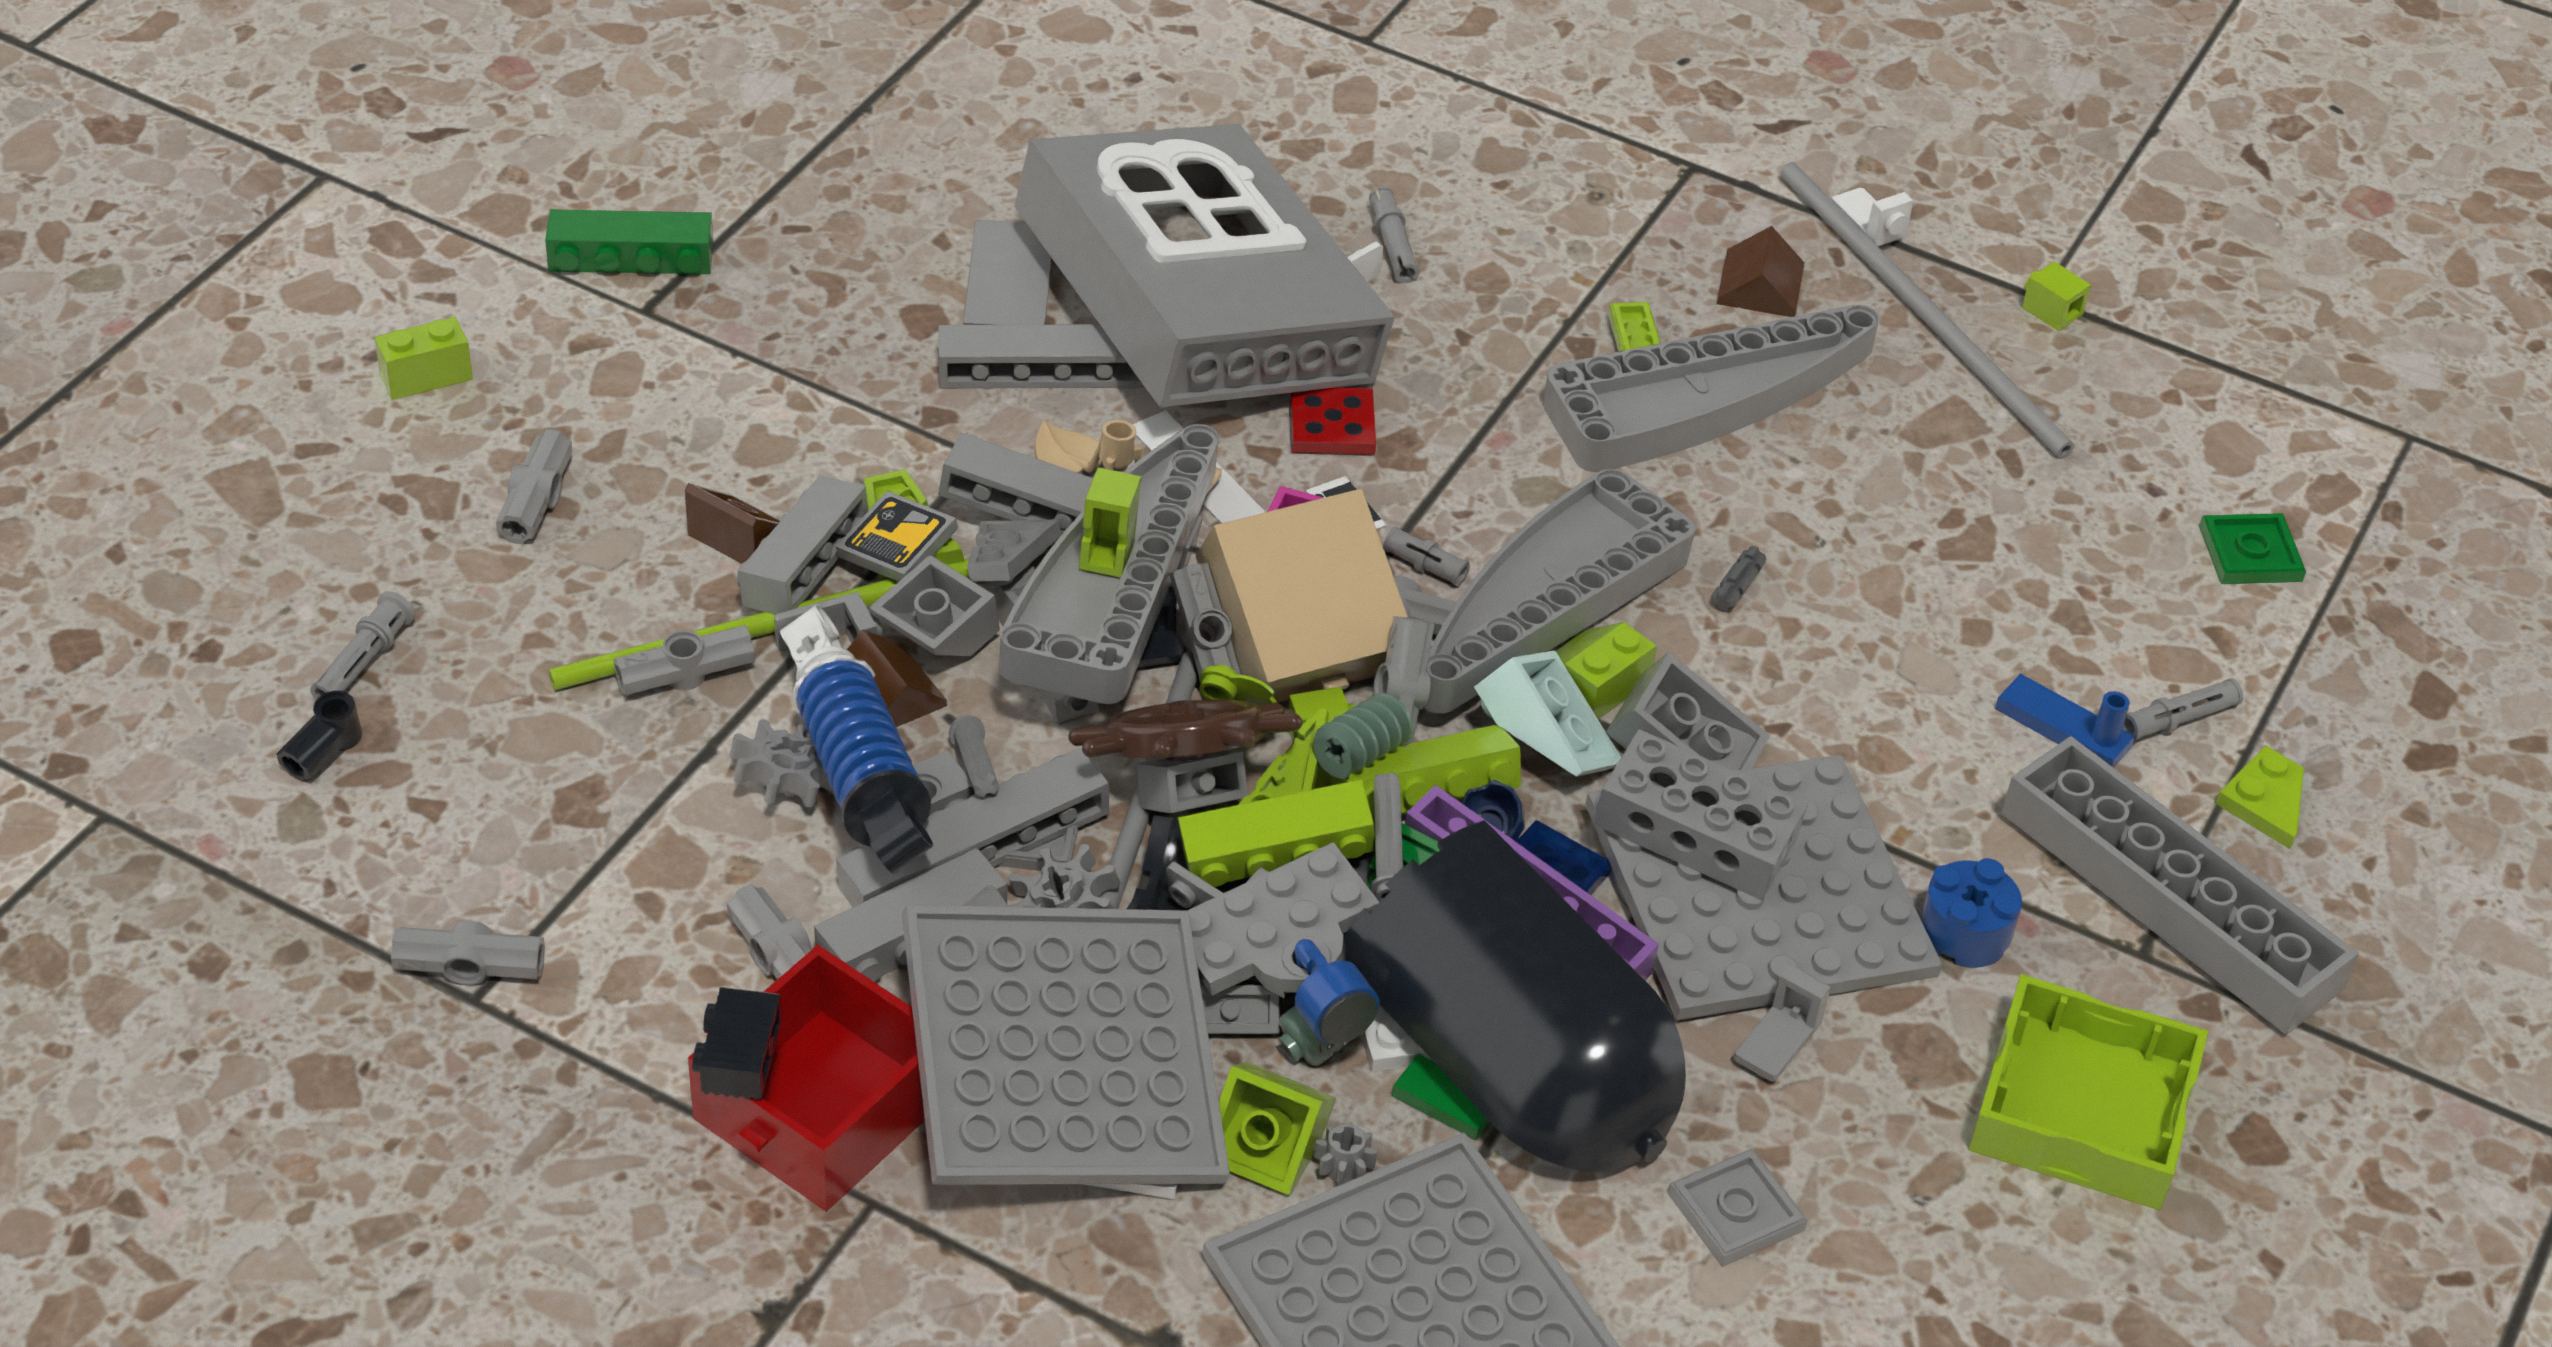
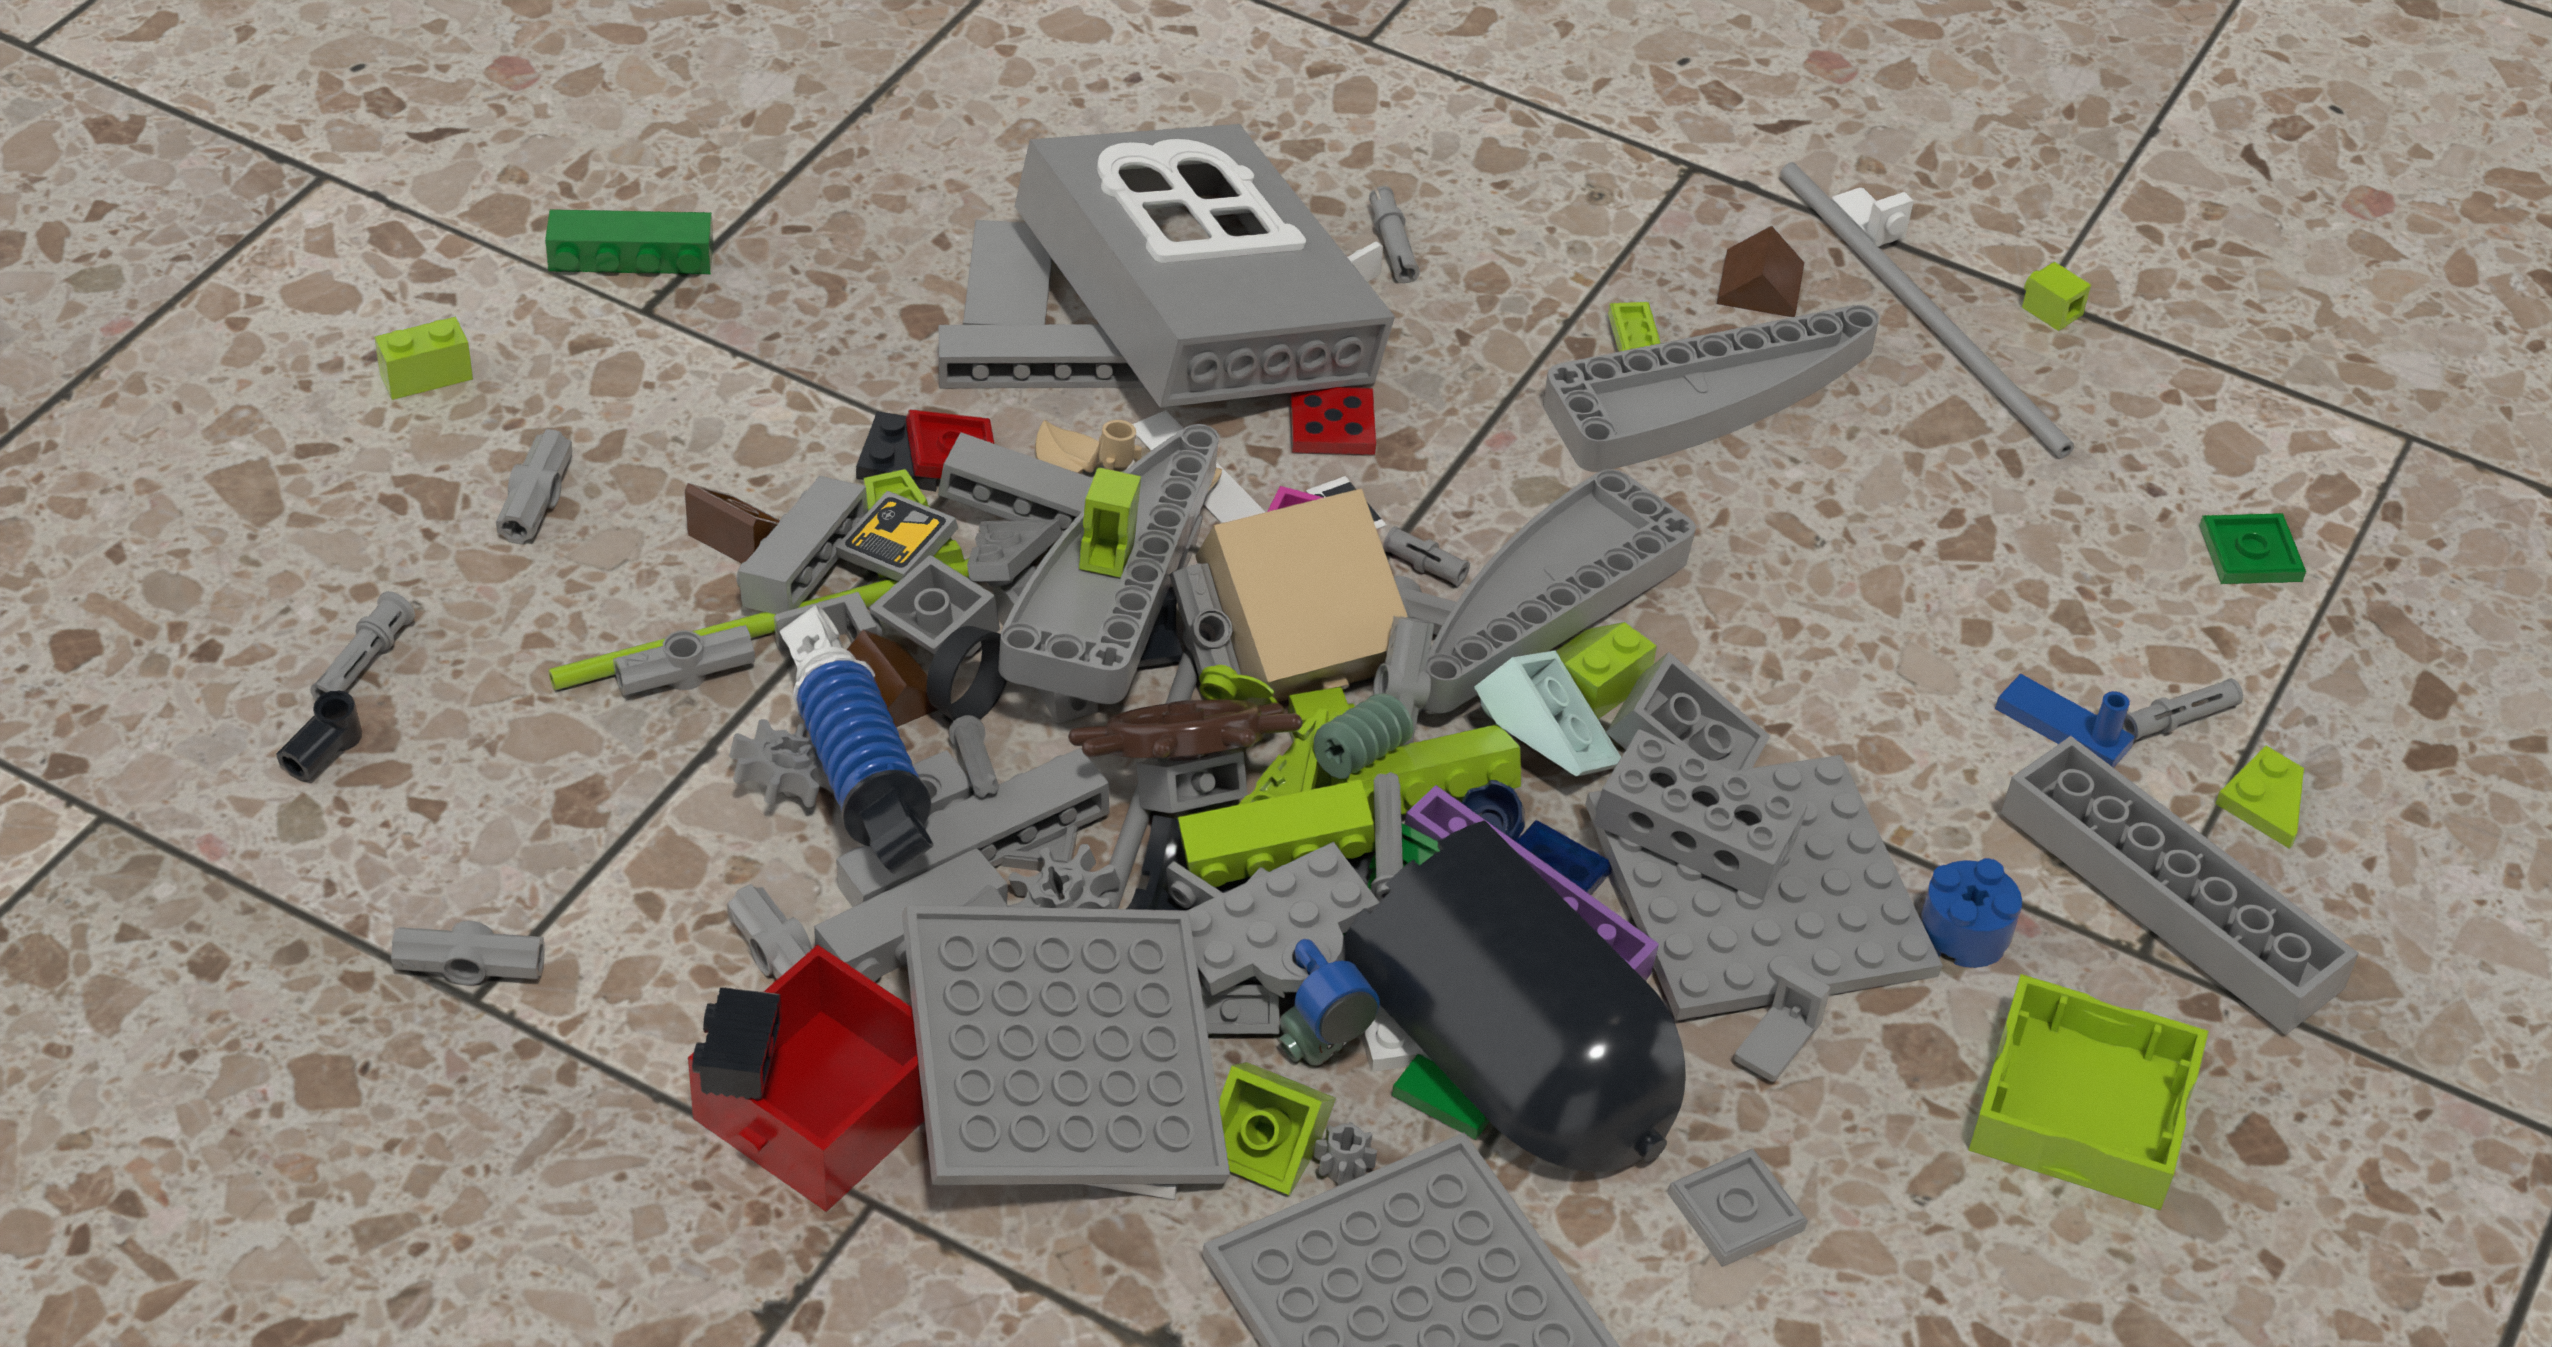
(889, 450): none -> black wing
(934, 435): none -> red tile
(987, 684): none -> black tyre
(1738, 578): dark grey axle -> none

